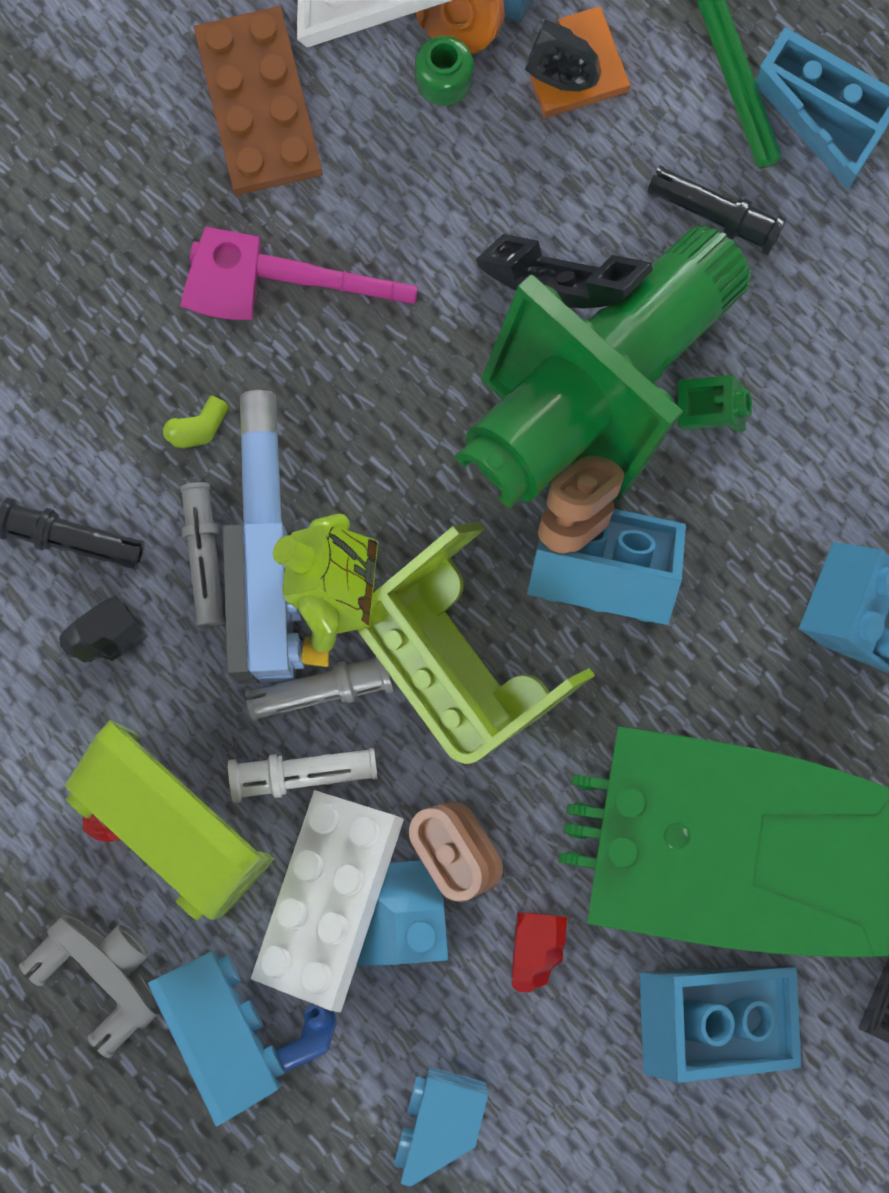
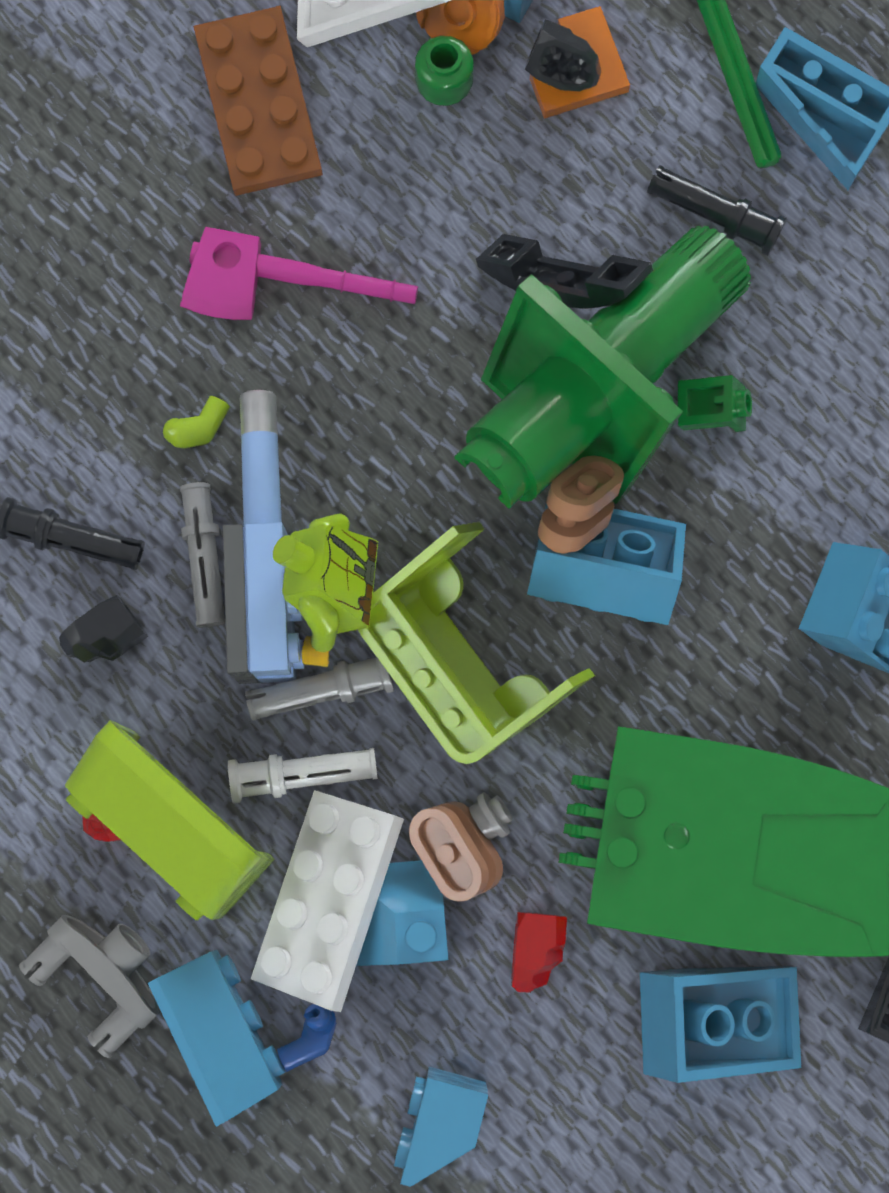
(491, 816): none -> light grey plate

